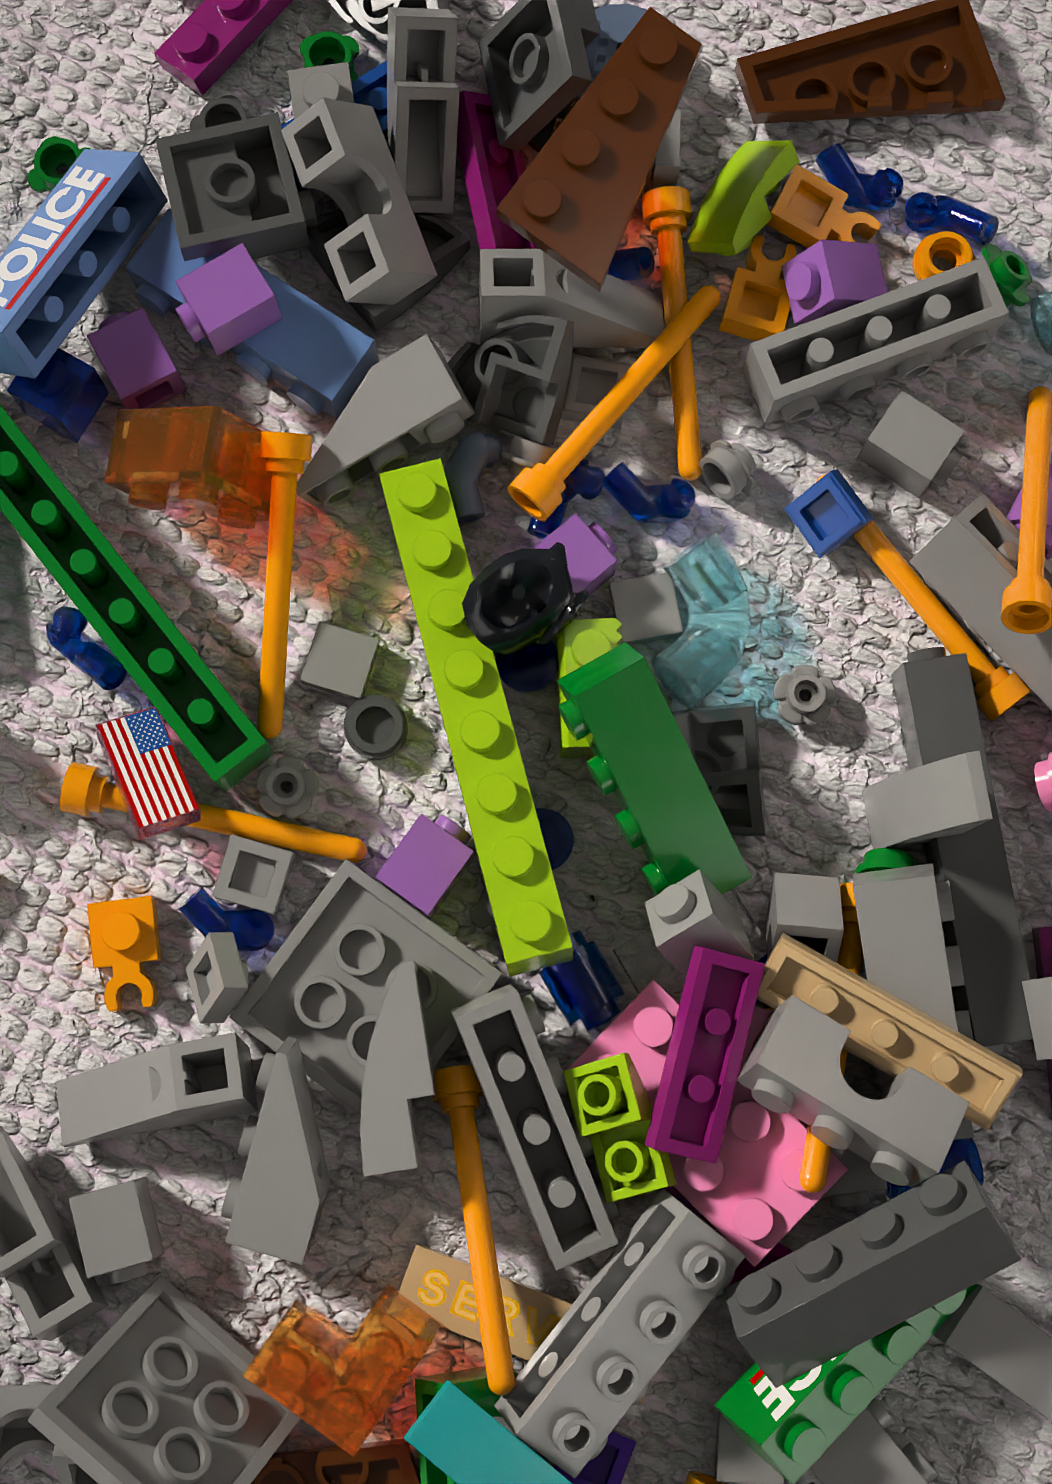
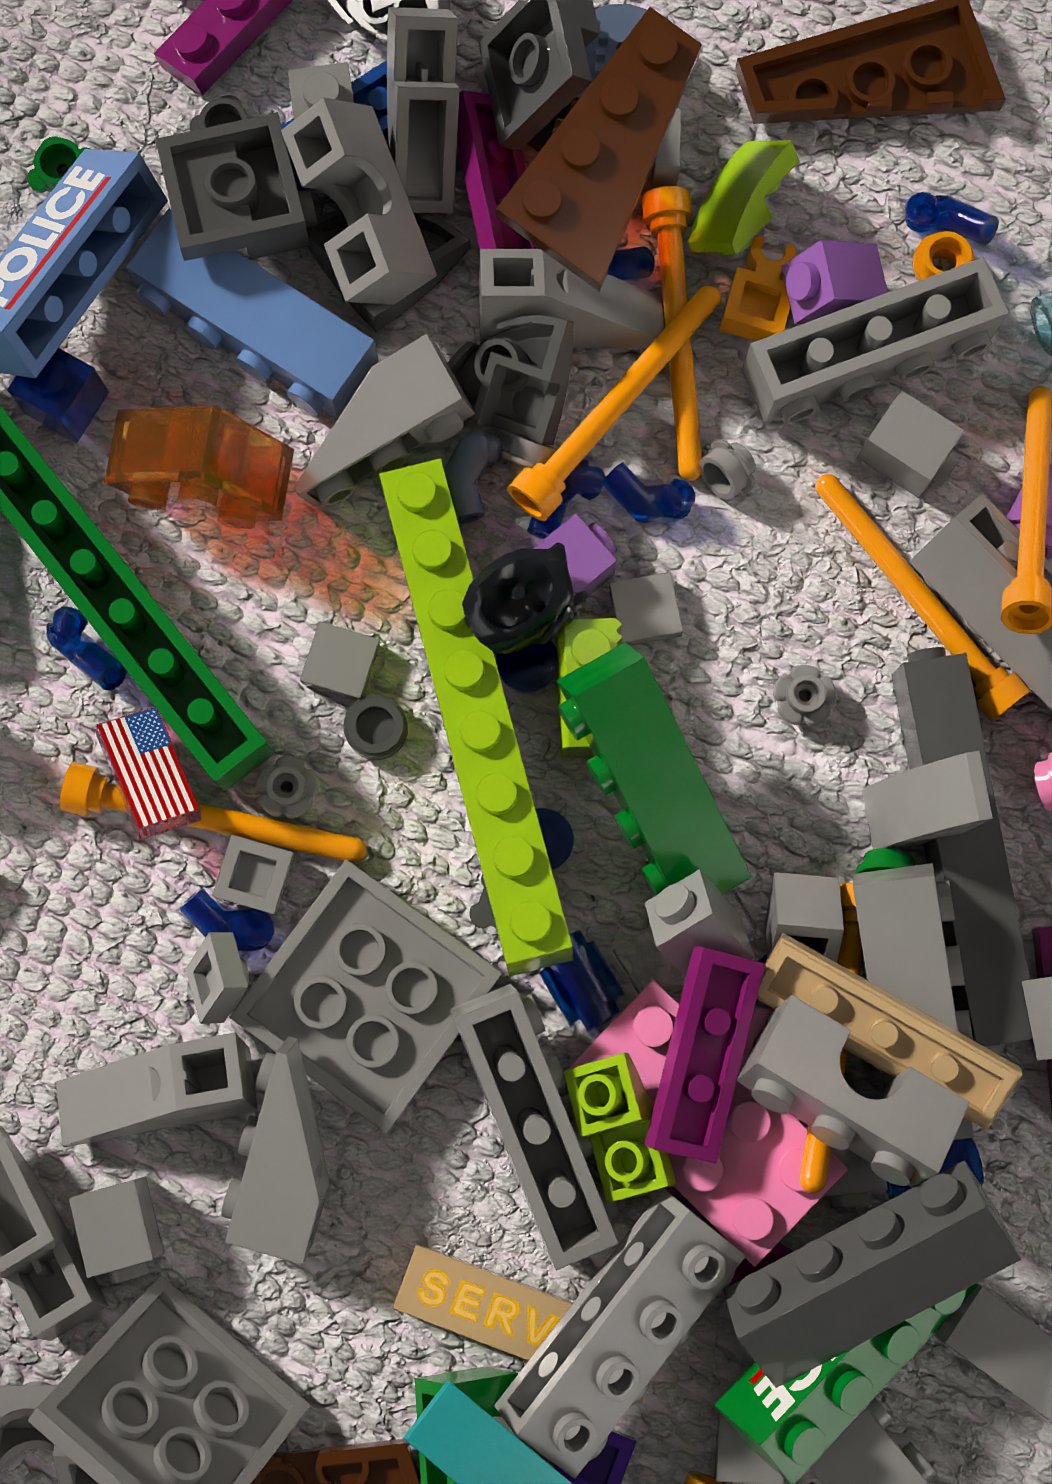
(124, 938): light orange plate -> none
(136, 360): medium lavender brick -> none
(226, 300): medium lavender brick -> none
(285, 458): light orange piece -> none
(329, 47): green plate -> none
(338, 1379): clear orange brick -> none
(395, 1073): light grey slope -> none
(427, 863): medium lavender brick -> none
(459, 1096): light orange piece -> none
(588, 384): light grey tile -> none
(715, 625): clear light blue cylinder -> none
(728, 756): dark grey brick -> none
(813, 211): light orange plate -> none
(828, 513): blue tile -> none
(865, 190): clear blue arm -> none
(1009, 273): green plate -> none

